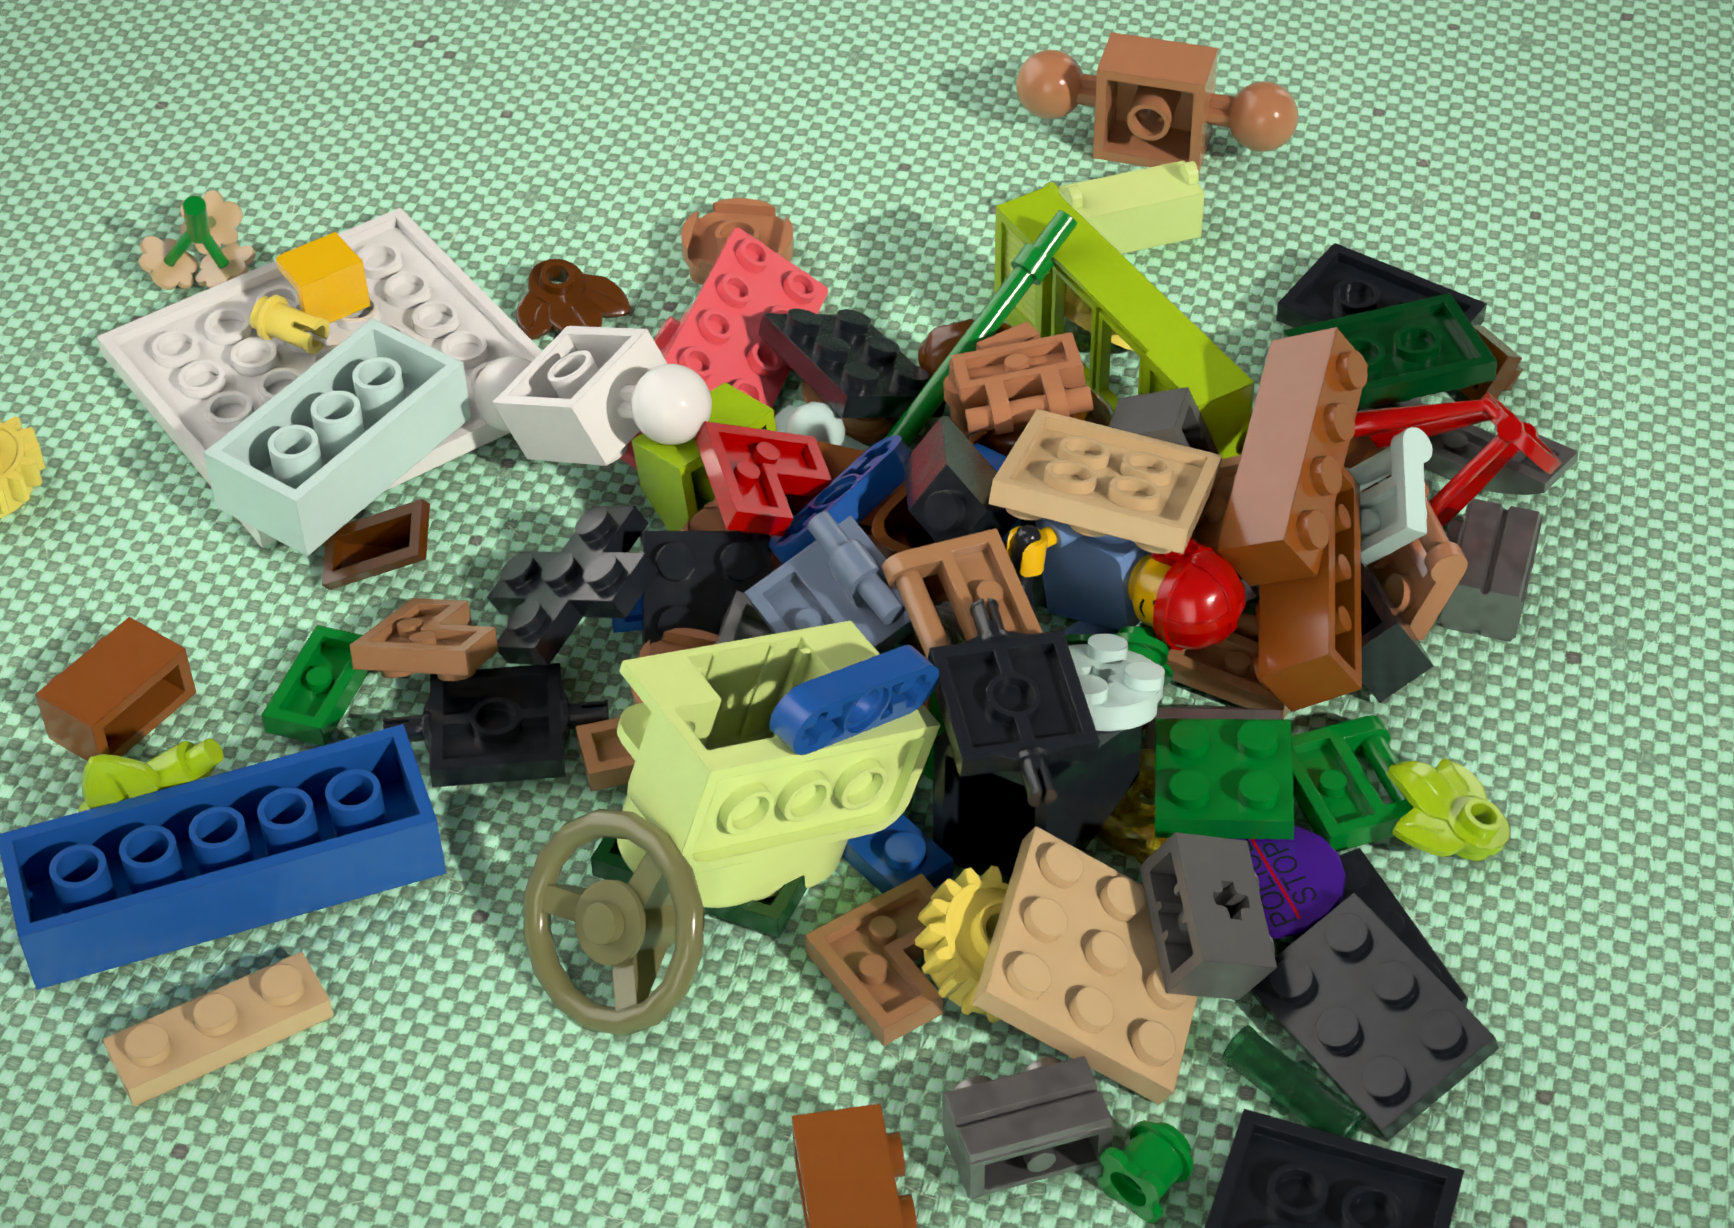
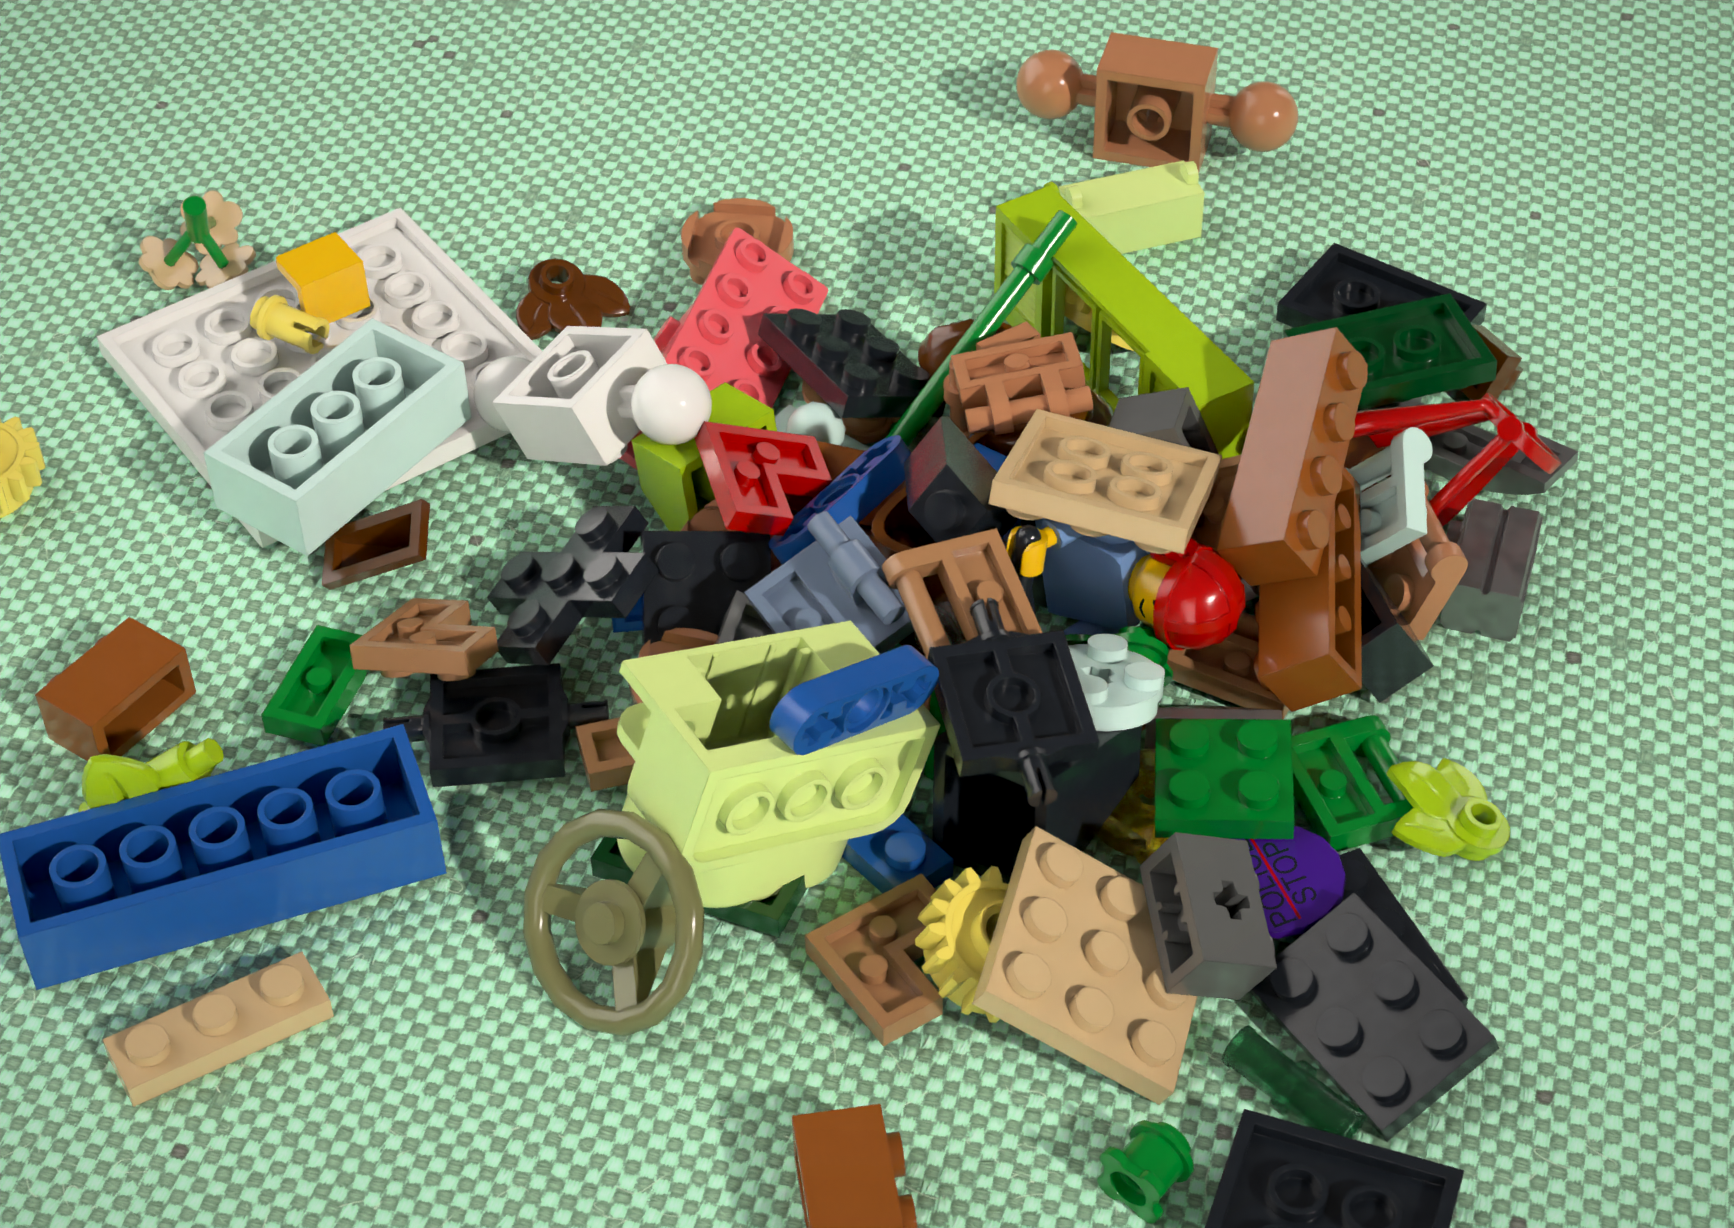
(1026, 1125): flat silver brick -> none

